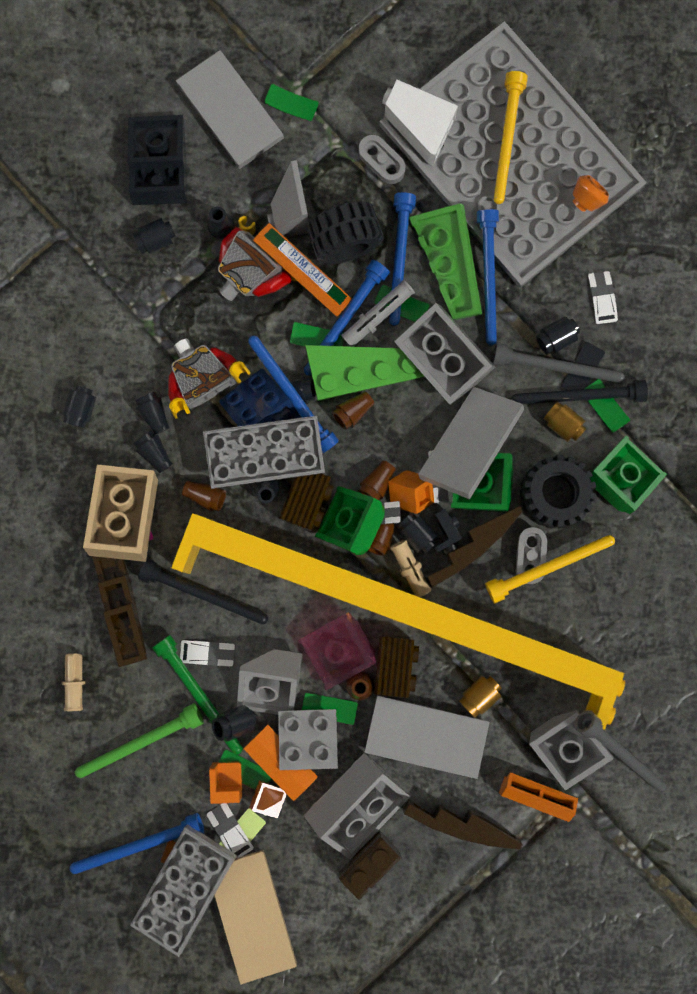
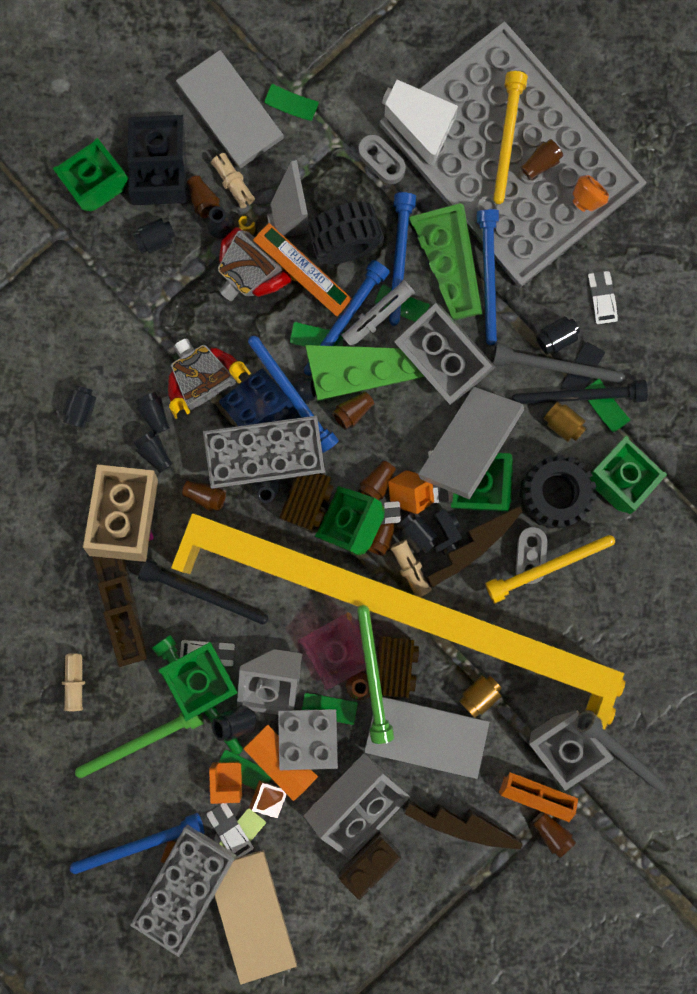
(92, 176): none -> green slope
(198, 681): none -> green slope
(202, 196): none -> reddish brown cone
(232, 180): none -> tan pin
(381, 730): none -> bright green piece
(543, 158): none -> reddish brown cone
(554, 835): none -> reddish brown cone

